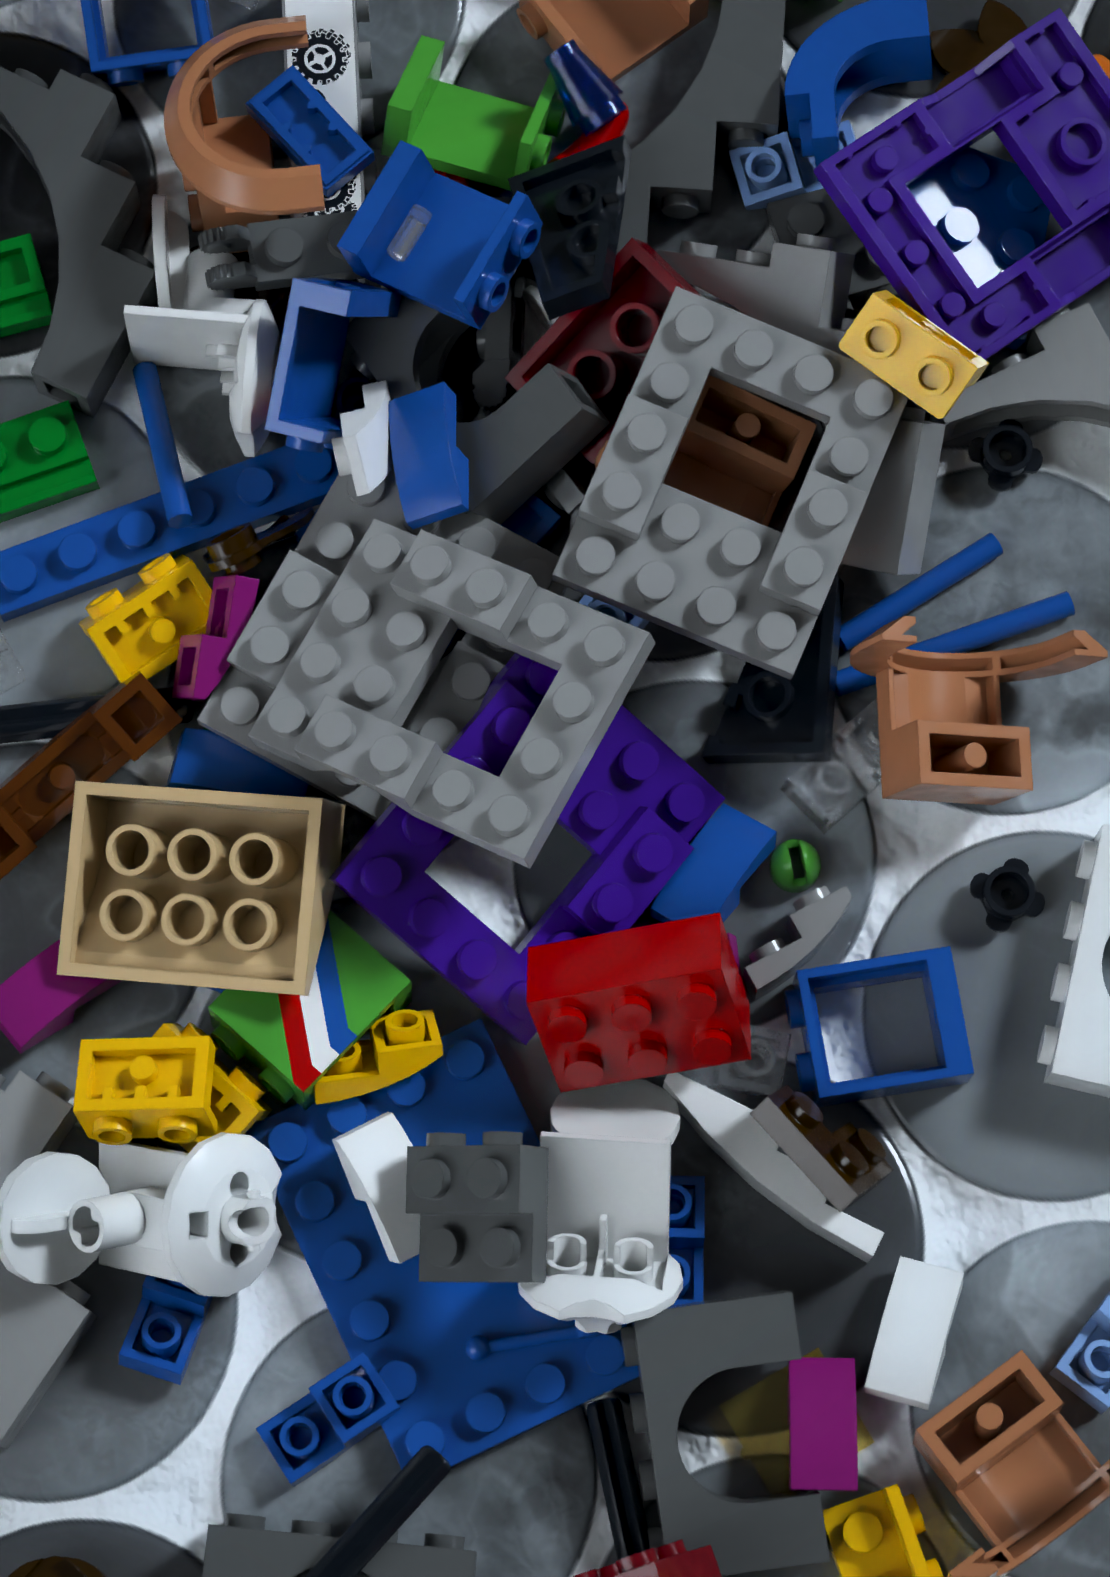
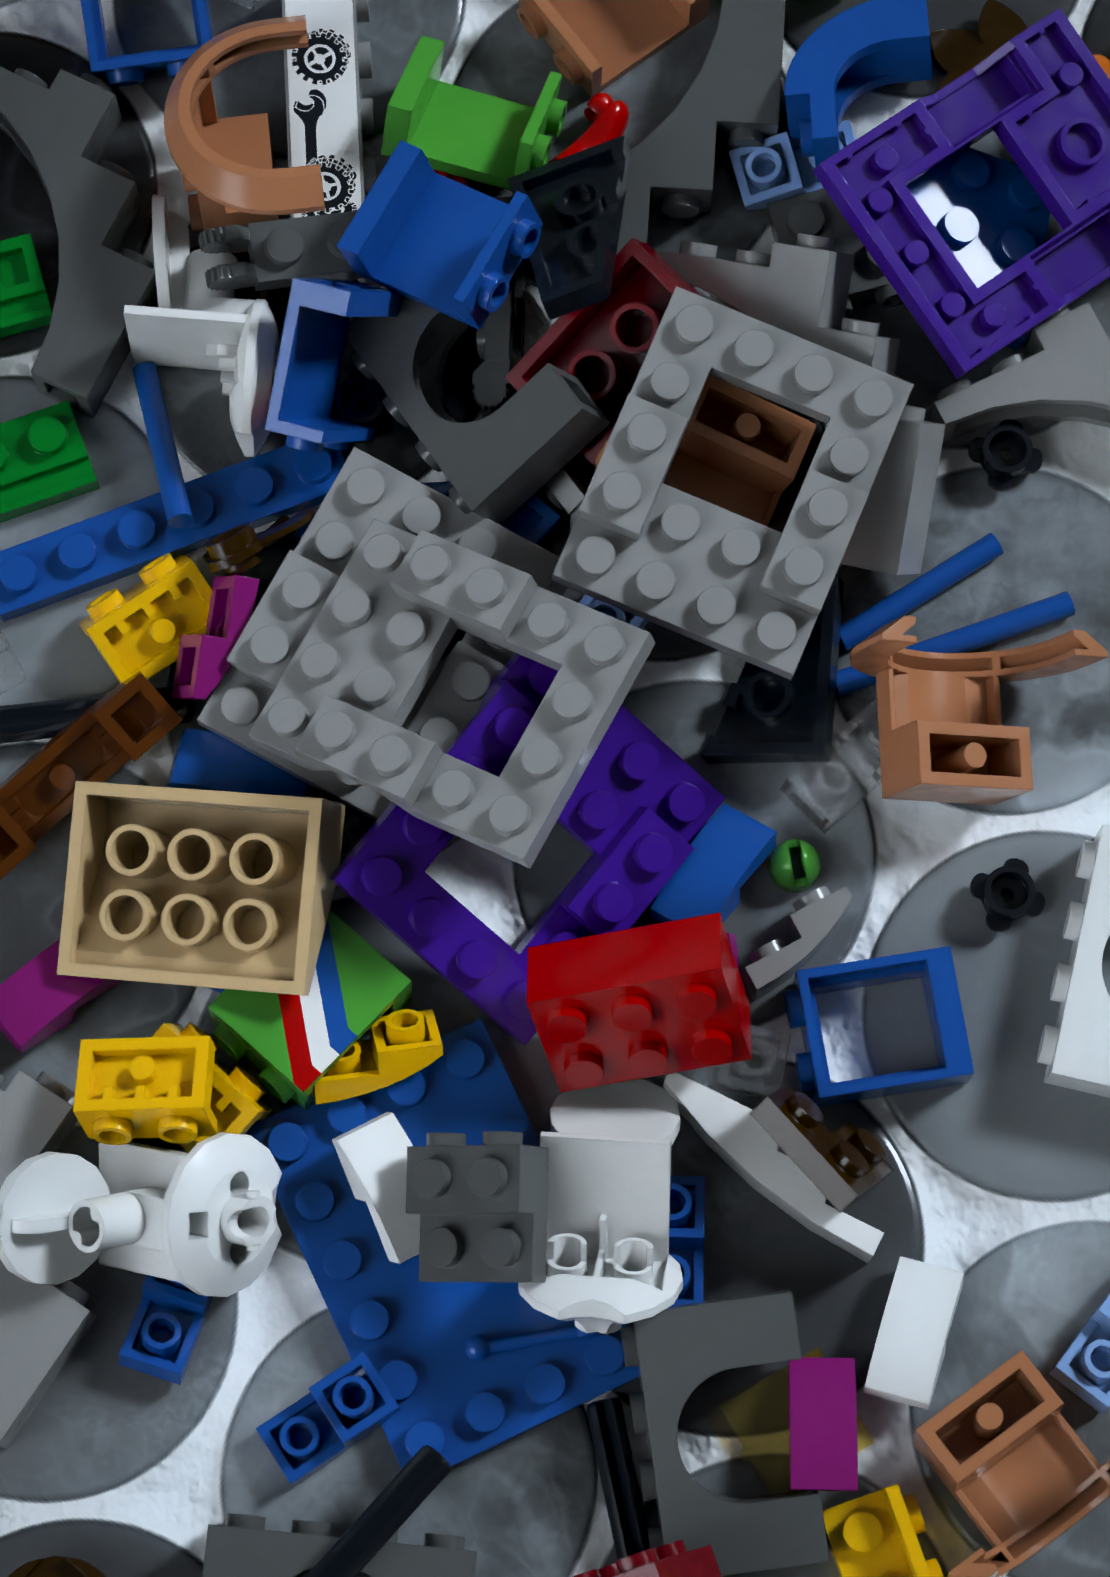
(310, 129): blue plate -> none
(365, 440): white slope -> none
(409, 233): clear piece -> none
(425, 457): blue slope -> none
(584, 88): clear blue cone -> none
(911, 353): yellow bracket -> none

